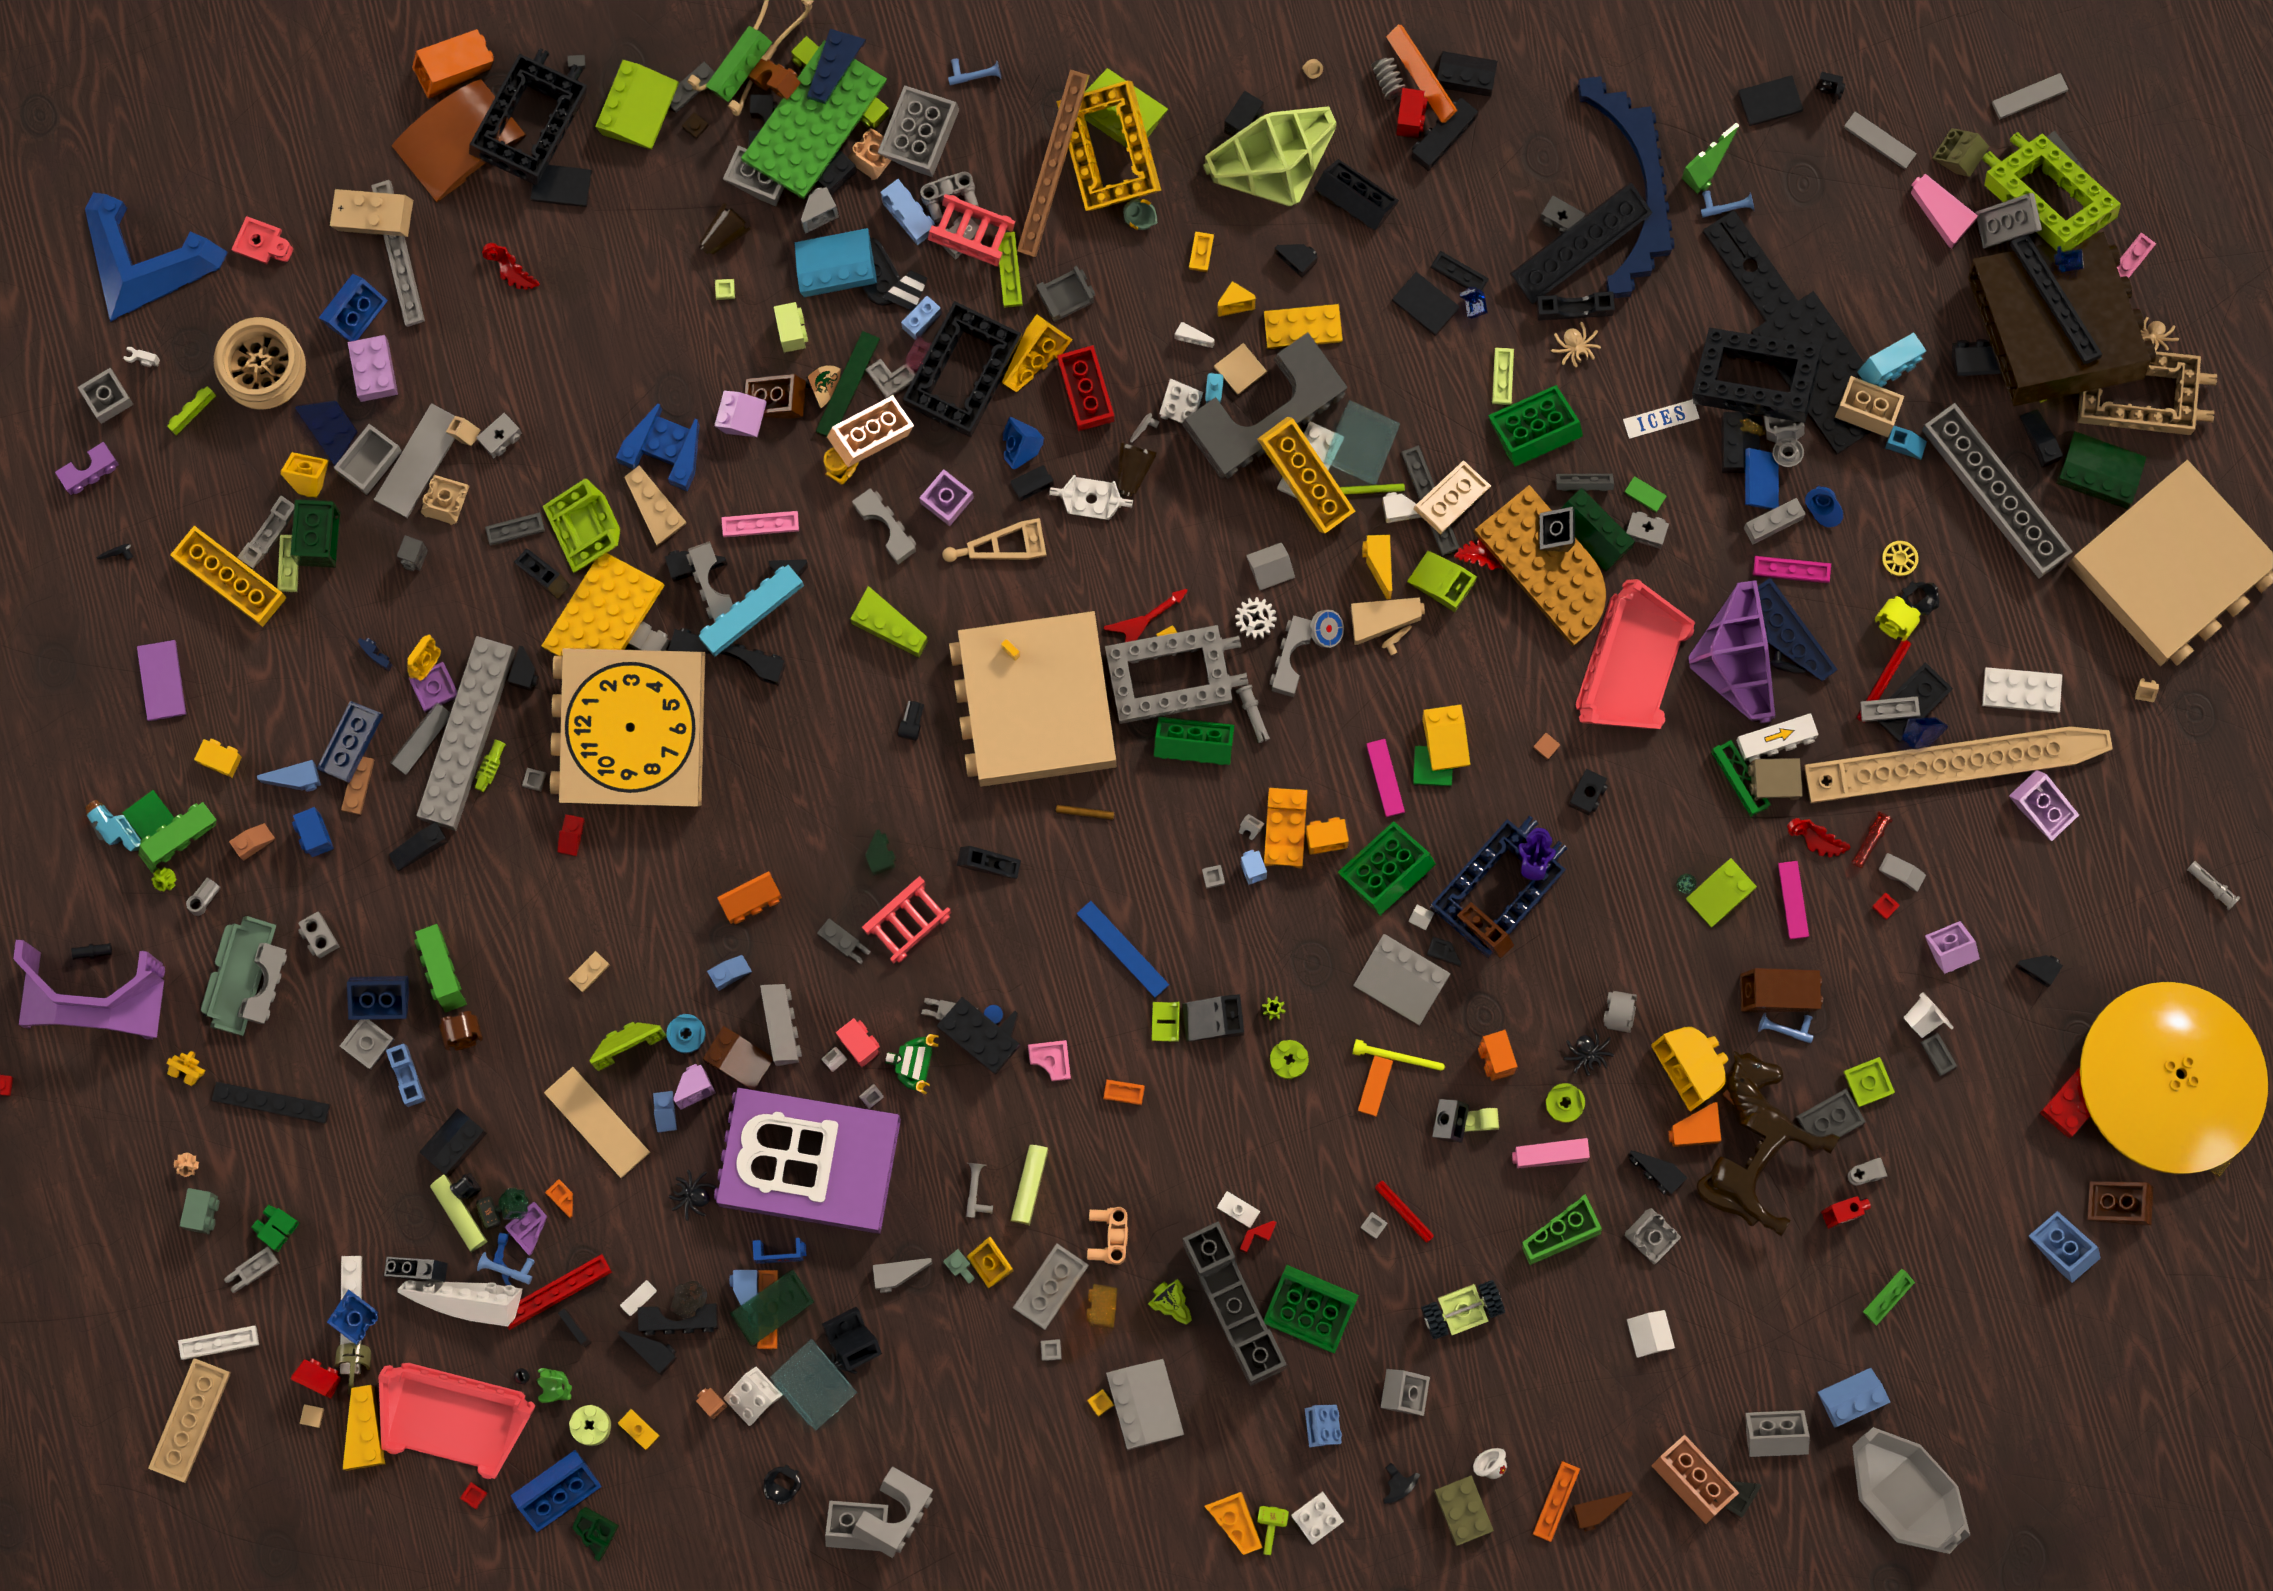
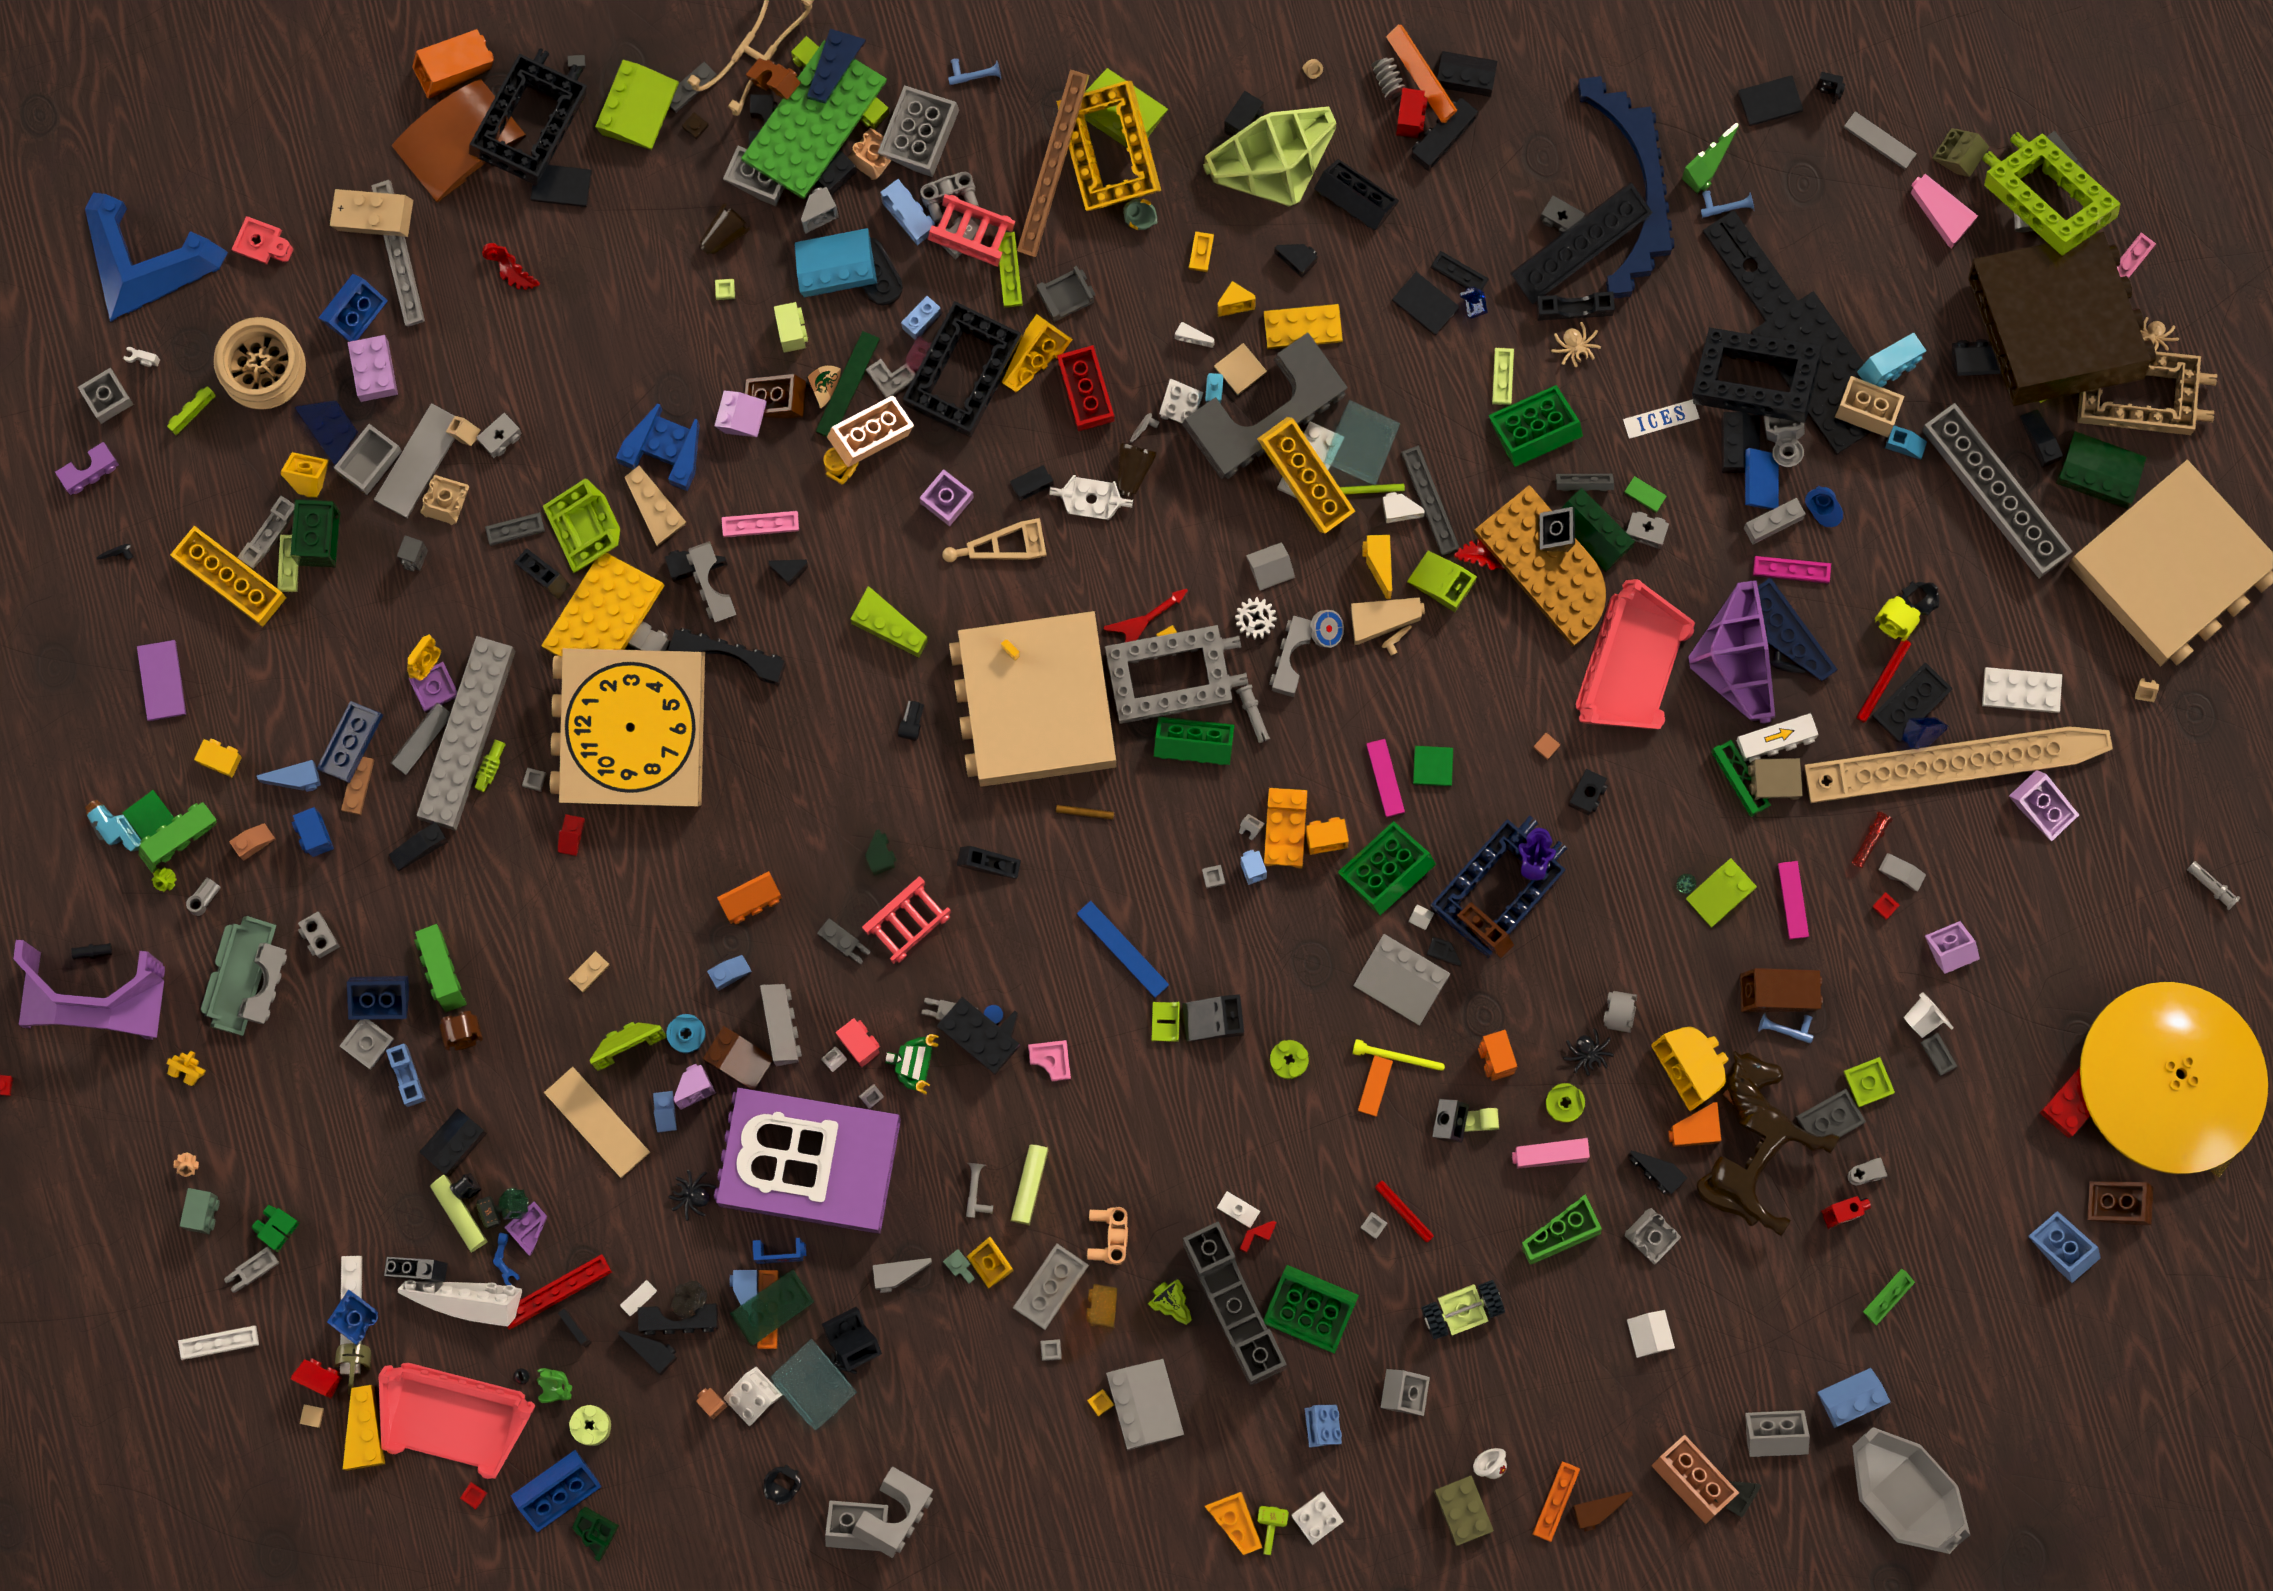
(189, 1420): tan plate -> none
(271, 1102): black plate -> none
(372, 651): dark blue slope -> none
(521, 1276): medium blue piece -> none
(523, 672): black slope -> none
(562, 1197): orange tile -> none
(638, 1429): yellow plate -> none
(739, 64): bright green brick -> none
(751, 610): medium azure brick -> none
(870, 507): light grey arch -> none
(907, 290): sticker -> none
(1021, 441): blue slope -> none
(1124, 1092): orange plate -> none
(1271, 1013): lime gear -> none
(1399, 1485): black piece -> none
(1446, 737): yellow slope -> none
(1452, 497): tile -> none
(1753, 427): clear yellow piece -> none
(1817, 838): red plant -> none
(1889, 709): light grey plate -> none
(1900, 558): light yellow wheel -> none
(2008, 220): light grey tile -> none
(2029, 96): light grey tile -> none
(2042, 968): black slope -> none
(2056, 299): black plate -> none
(2069, 260): clear blue bracket -> none

